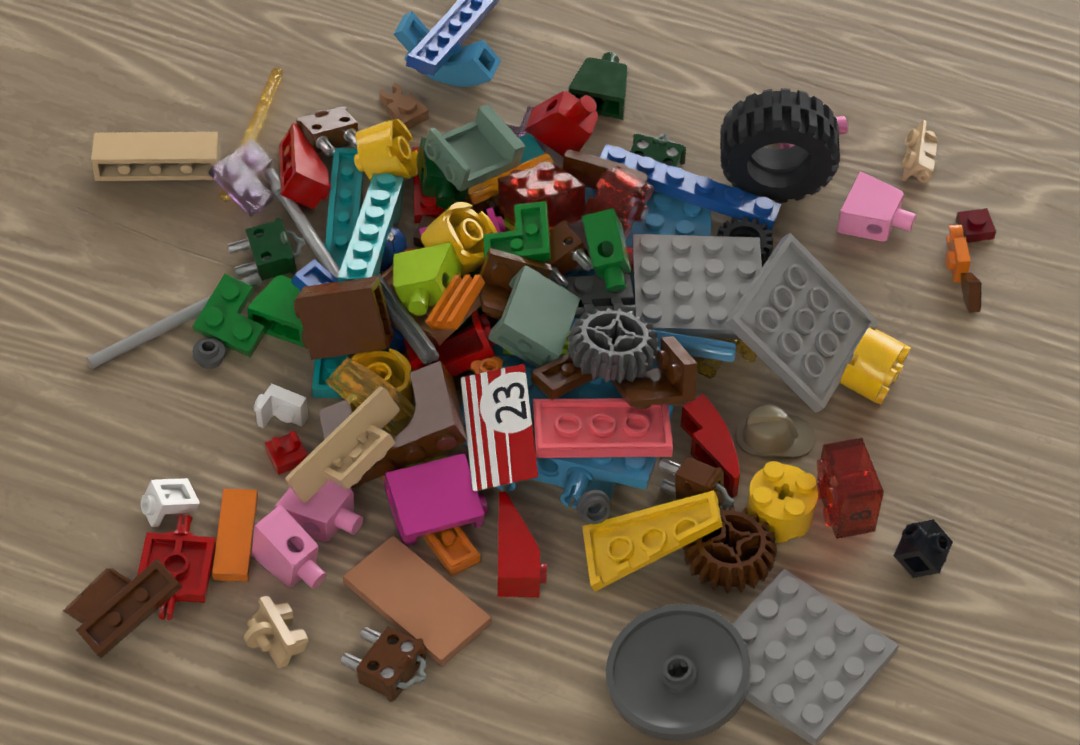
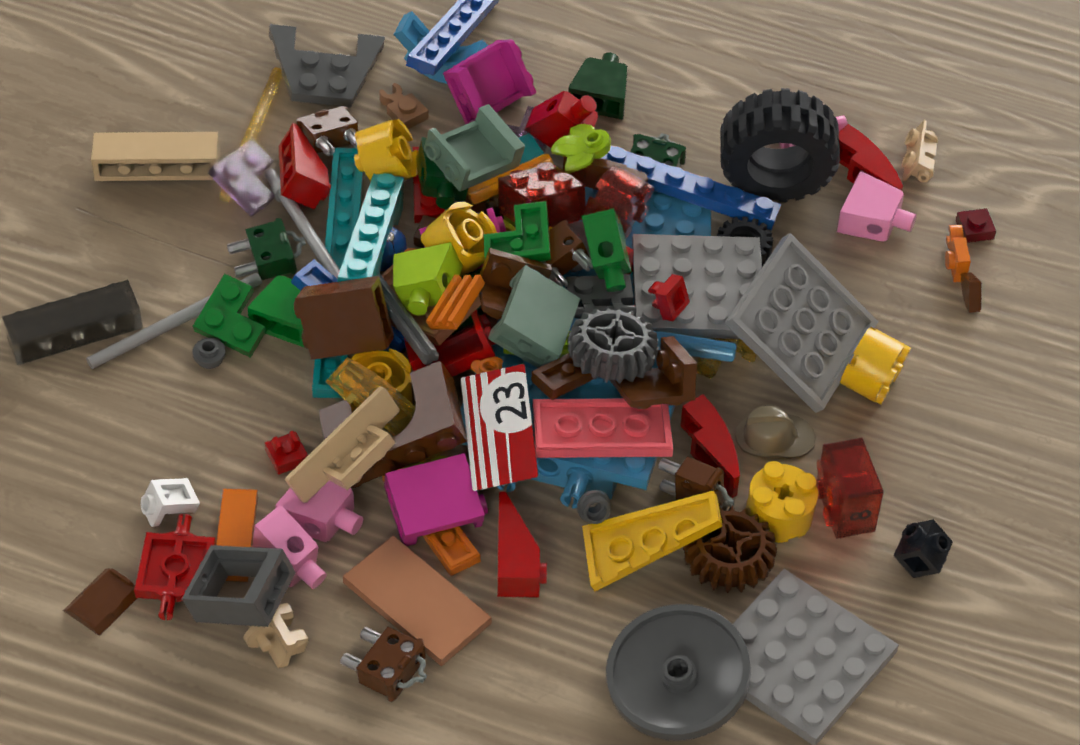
(72, 322): none -> clear smoke brick
(129, 608): reddish brown plate -> none
(272, 578): none -> dark grey window
(281, 403): white bracket -> none
(323, 76): none -> dark grey wing
(489, 77): none -> dark pink panel
(582, 146): none -> lime plate
(670, 297): none -> red tile
(862, 155): none -> red slope

